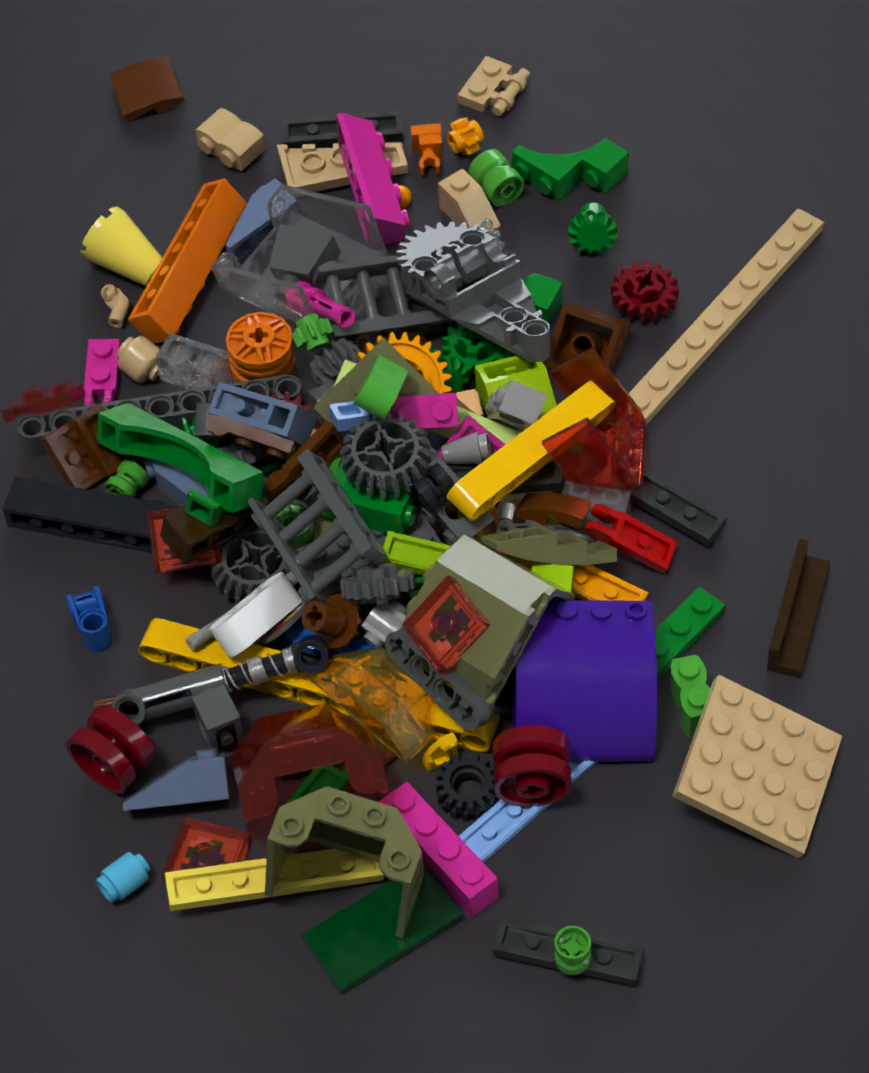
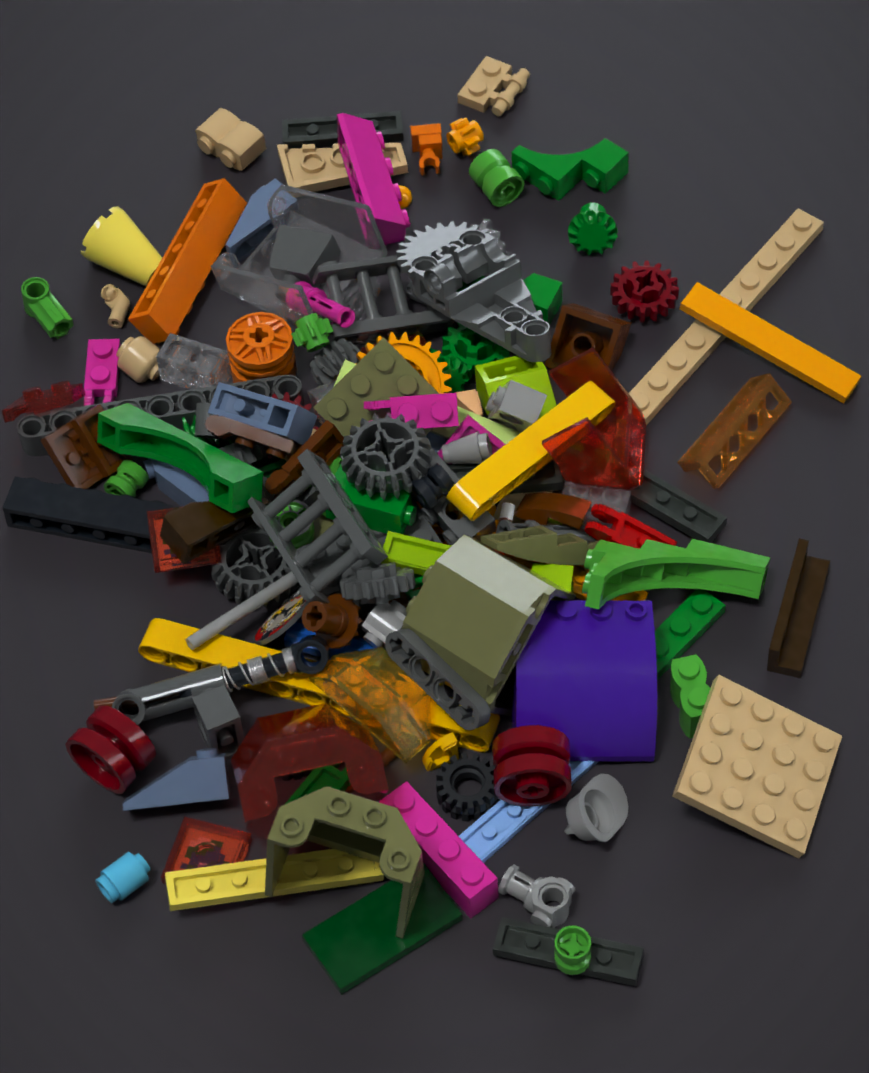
(45, 308): none -> bright green piece
(91, 619): blue piece -> none
(147, 87): reddish brown slope -> none
(203, 508): green slope -> none
(255, 614): white beam -> none
(345, 415): medium blue tile -> none
(381, 387): bright green beam -> none
(446, 624): clear red tile -> none
(465, 200): tan slope -> none
(538, 892): none -> light grey connector
(597, 809): none -> light grey piece
(657, 565): none -> bright green arch
(726, 424): none -> clear orange fence
(770, 342): none -> light orange tile

